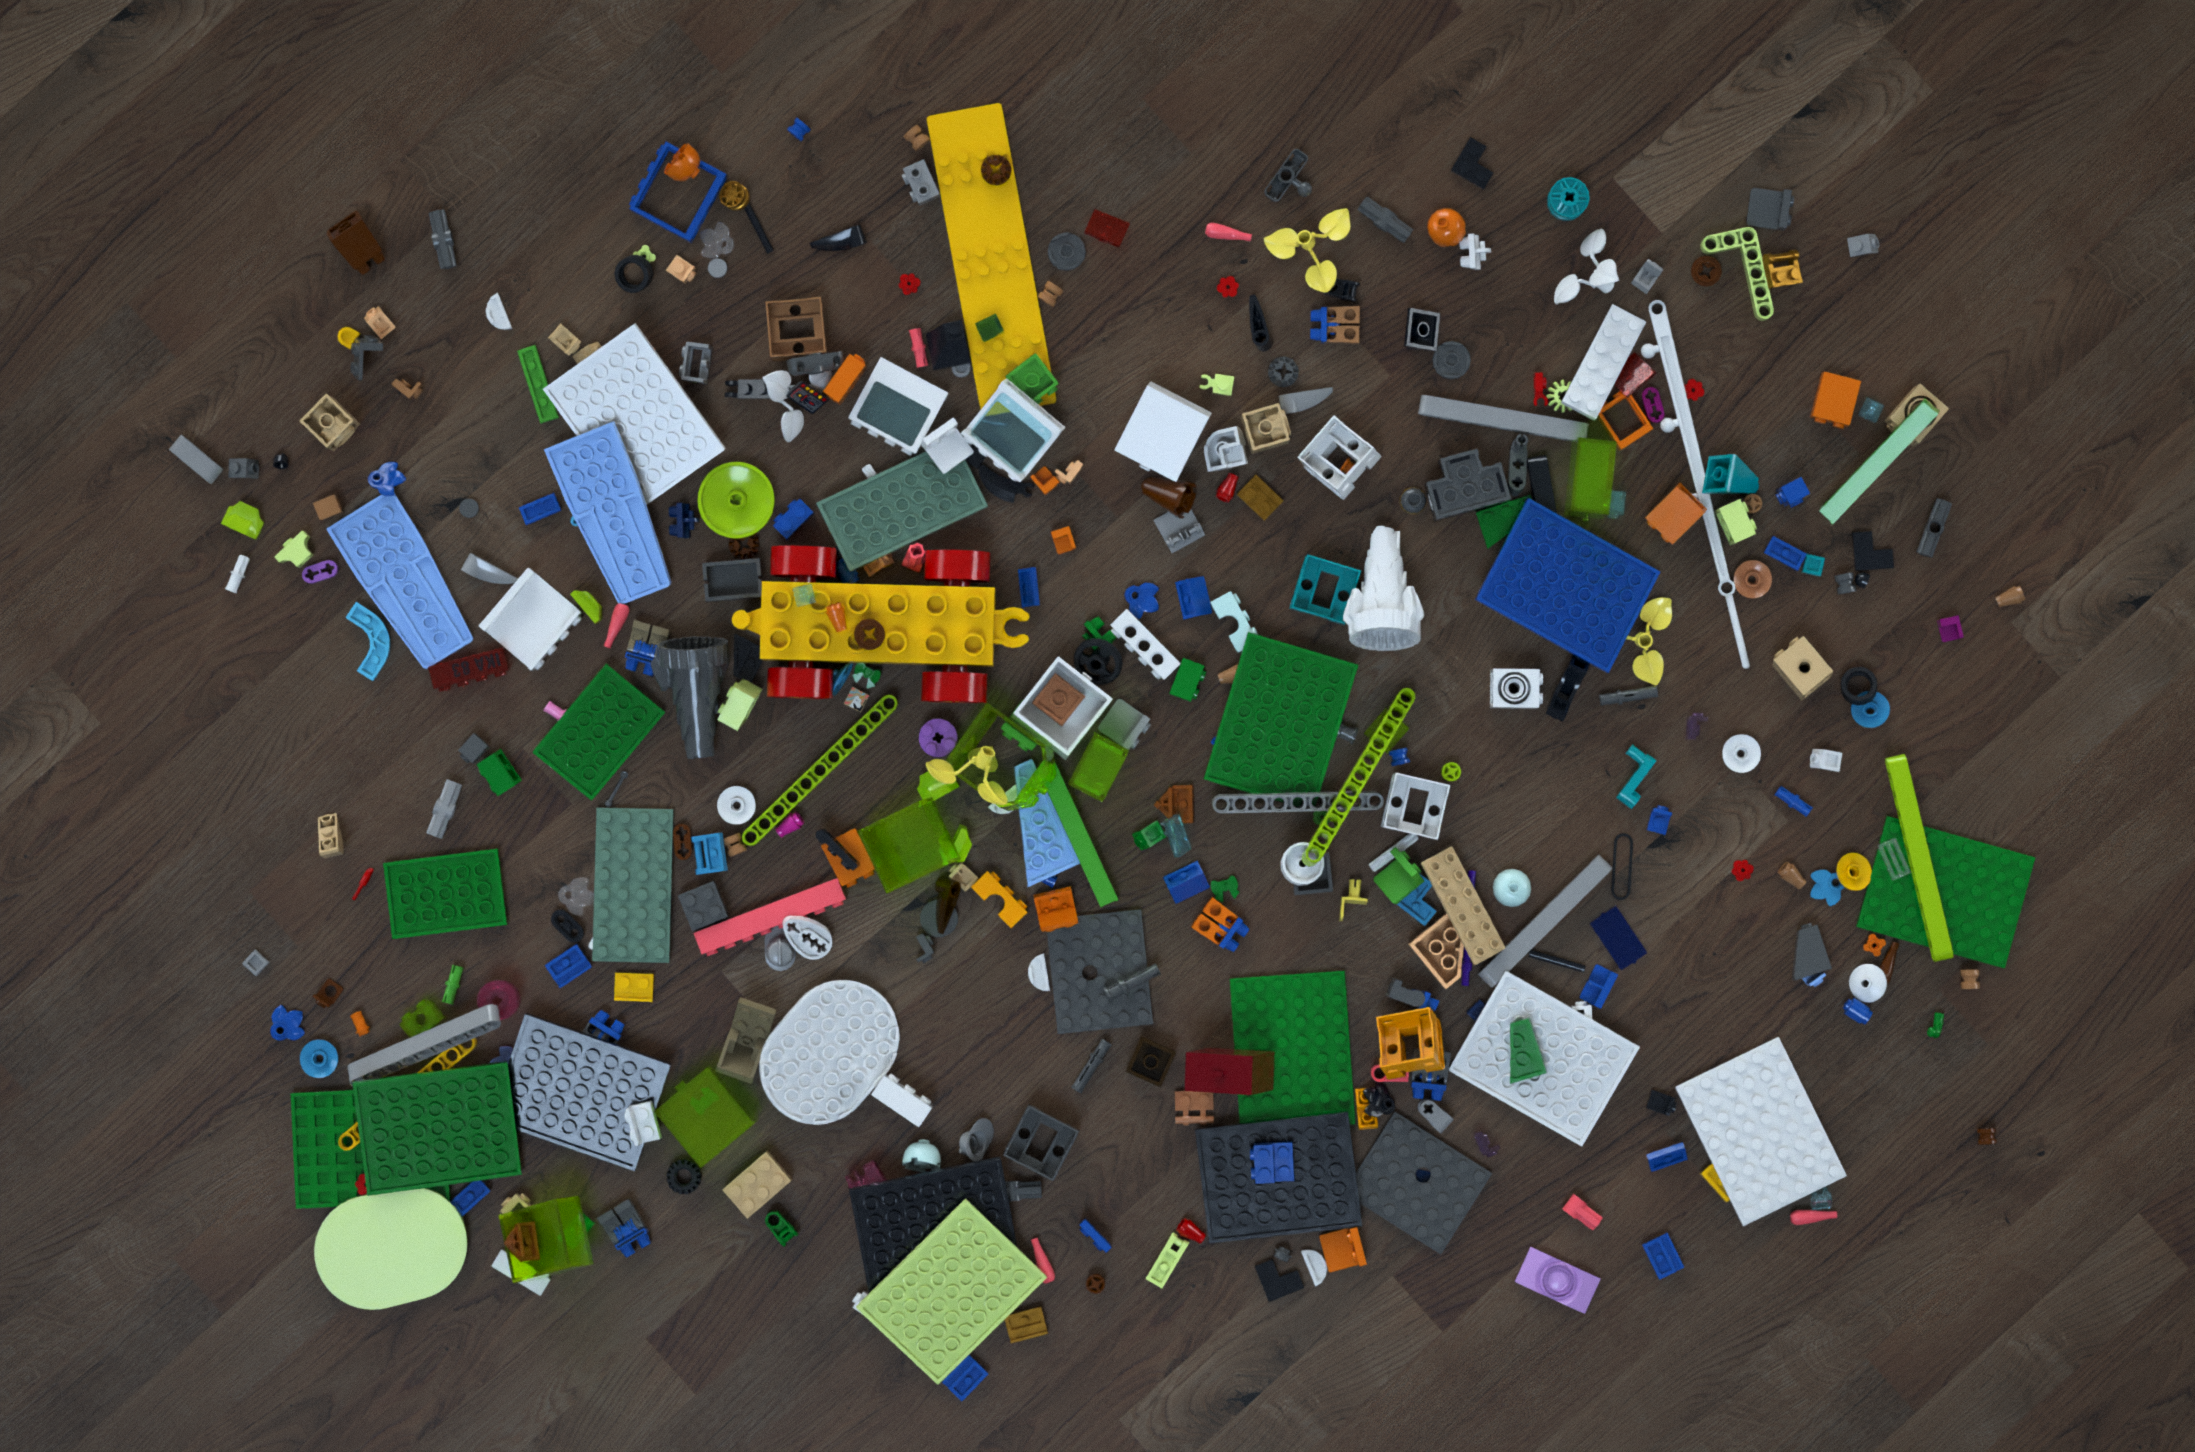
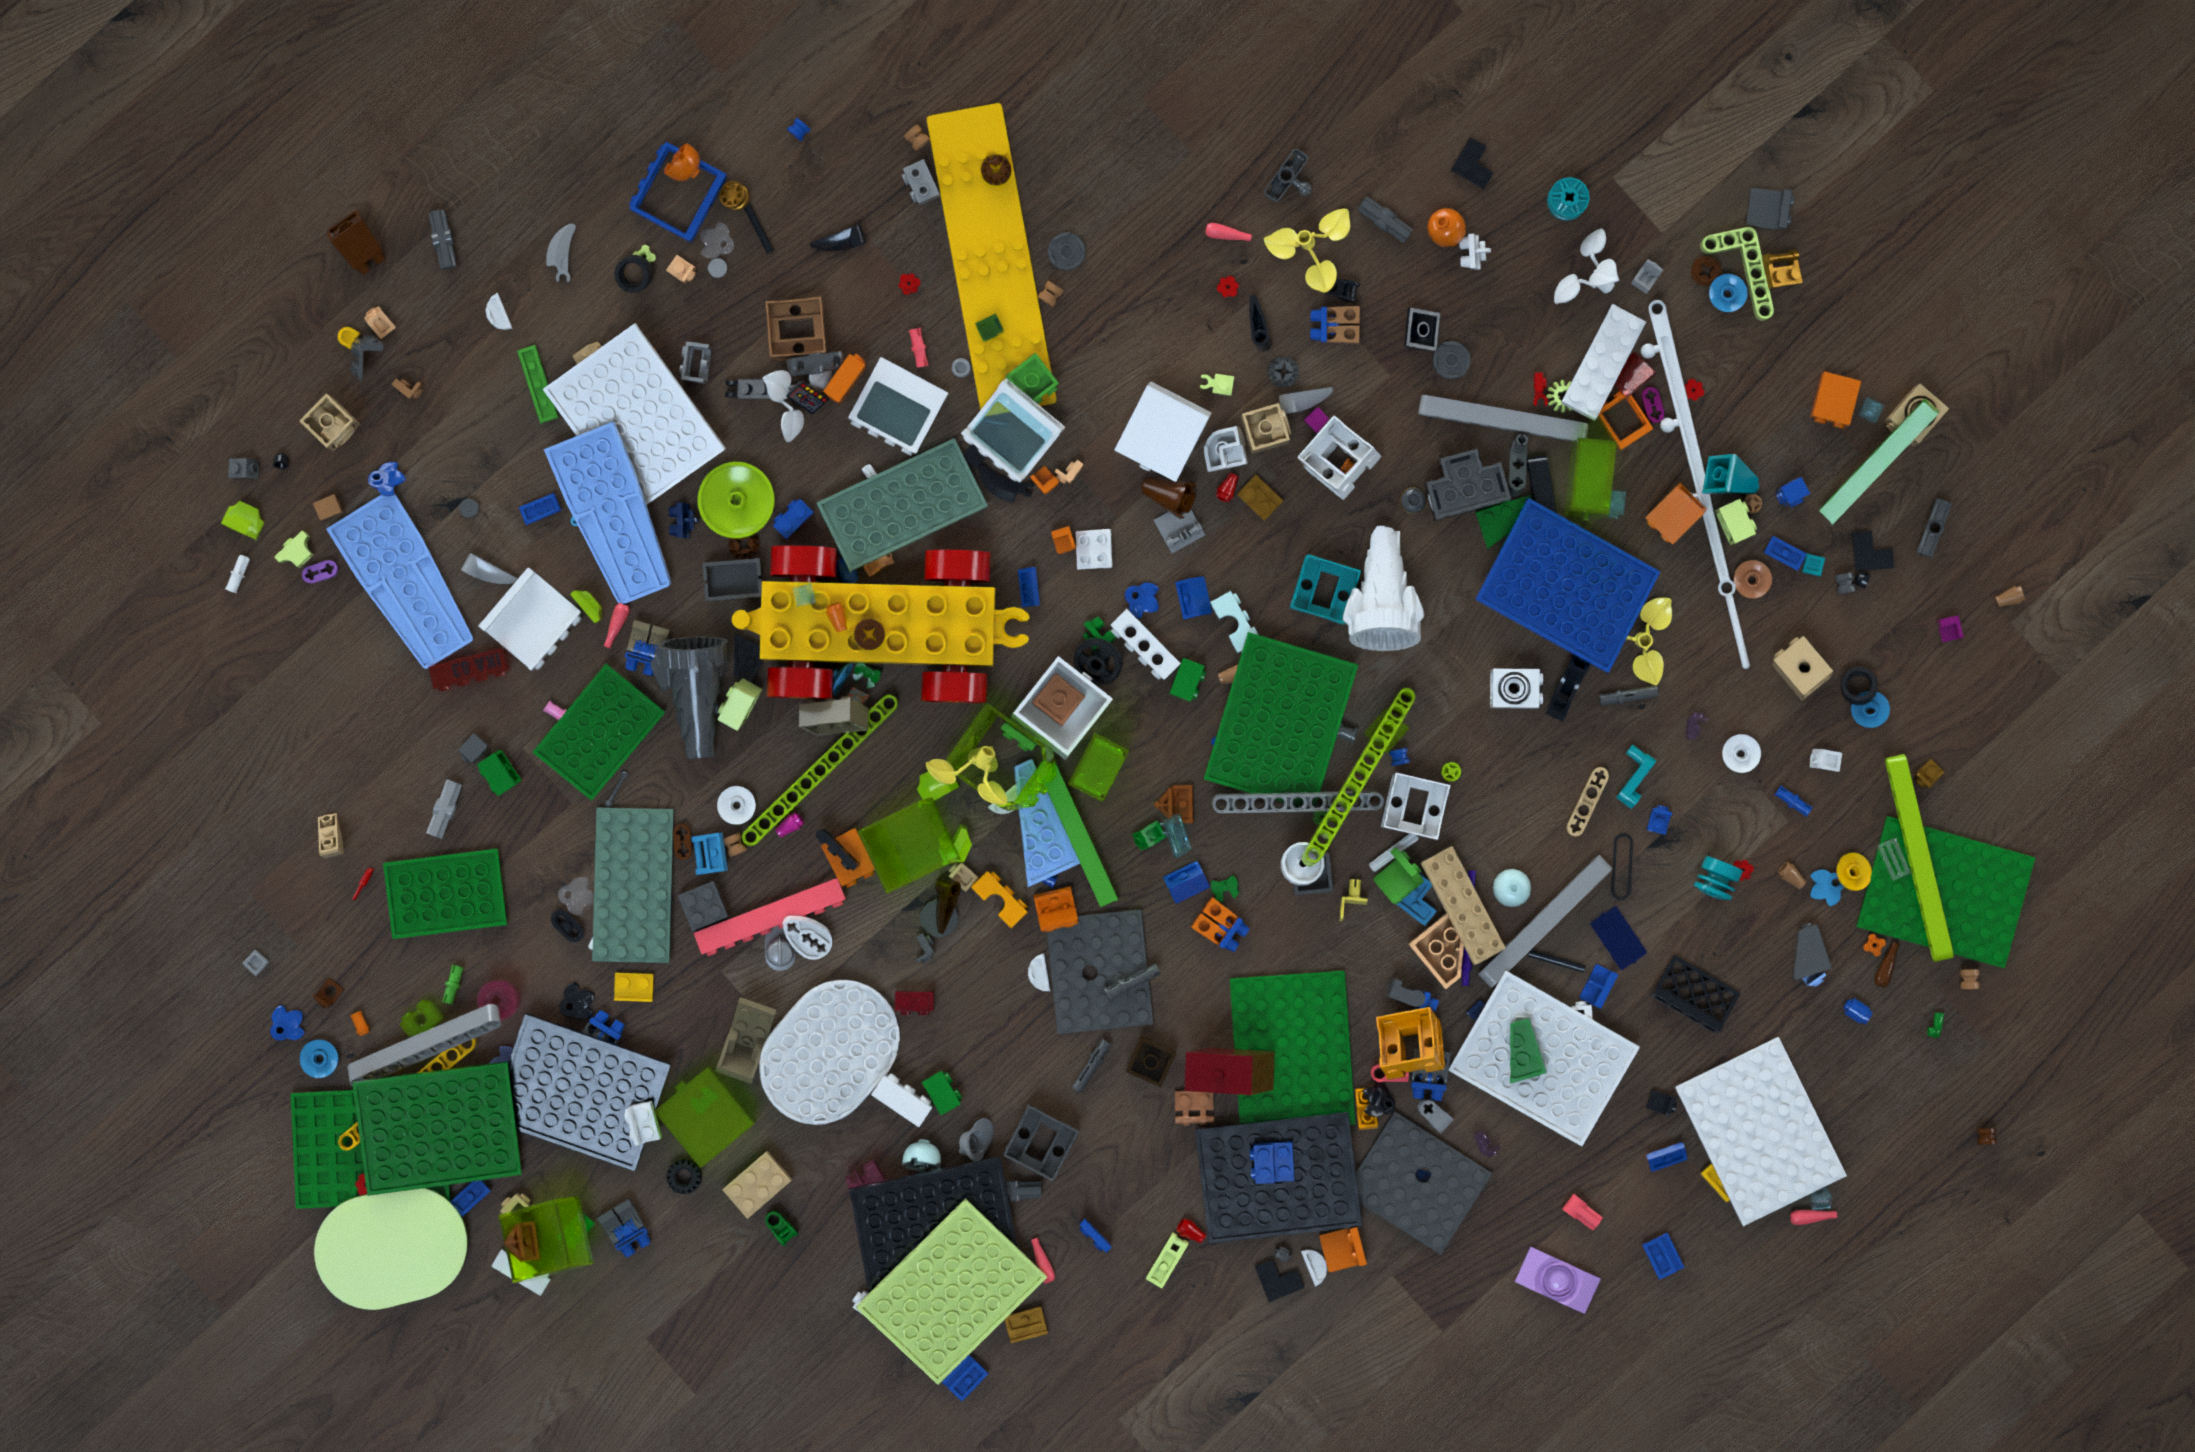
(196, 459): light grey beam -> none
(378, 638): medium azure plate -> none
(559, 249): none -> light grey piece
(565, 340): tan bracket -> none
(568, 966): blue plate -> none
(579, 1000): none -> black plate
(833, 716): none -> dark tan brick
(914, 558): coral piece -> none
(914, 1001): none -> dark red brick
(929, 731): medium lavender brick -> none
(941, 1092): none -> green brick
(947, 446): white bracket -> none
(948, 346): black slope -> none
(1094, 549): none -> white hinge
(1095, 1283): reddish brown wheel -> none
(1106, 228): clear red piece -> none
(1124, 724): light grey bracket -> none
(1316, 420): none -> magenta panel
(1584, 800): none -> tan beam
(1691, 1010): none -> black fence
(1718, 878): none -> teal wheel
(1735, 286): none -> dark azure dish
(1863, 245): light grey bracket -> none
(1876, 979): white dish -> none
(1928, 774): none -> pearl gold bracket

